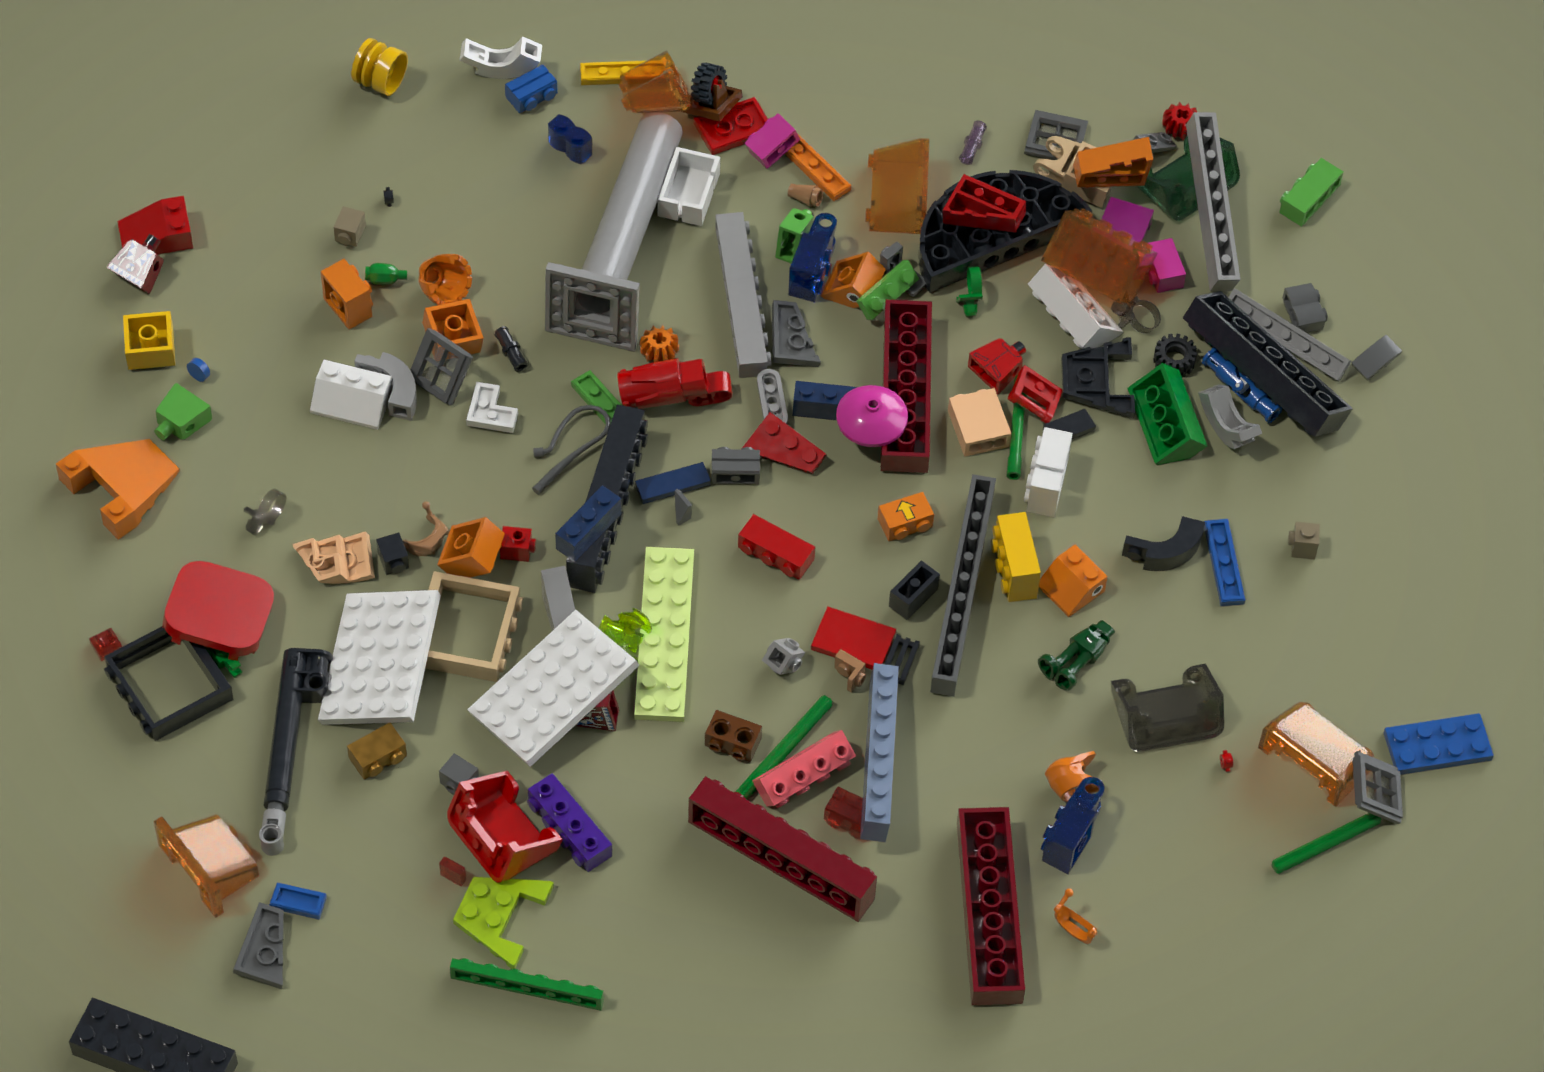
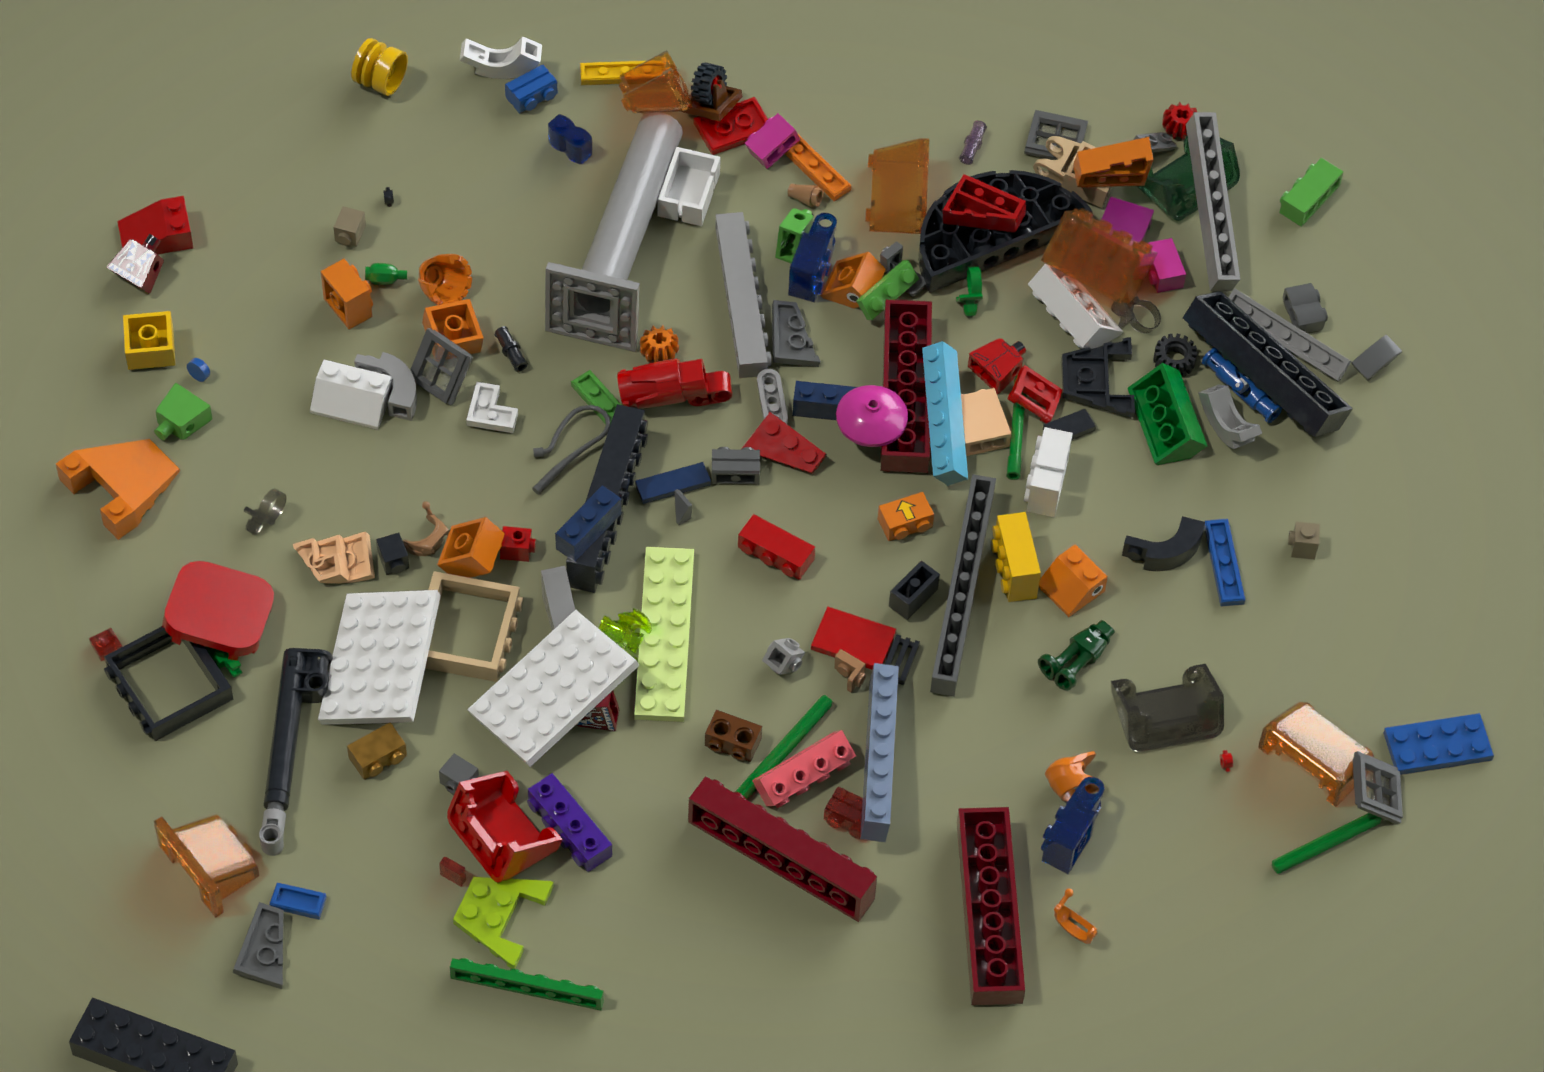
(945, 413): none -> medium azure brick

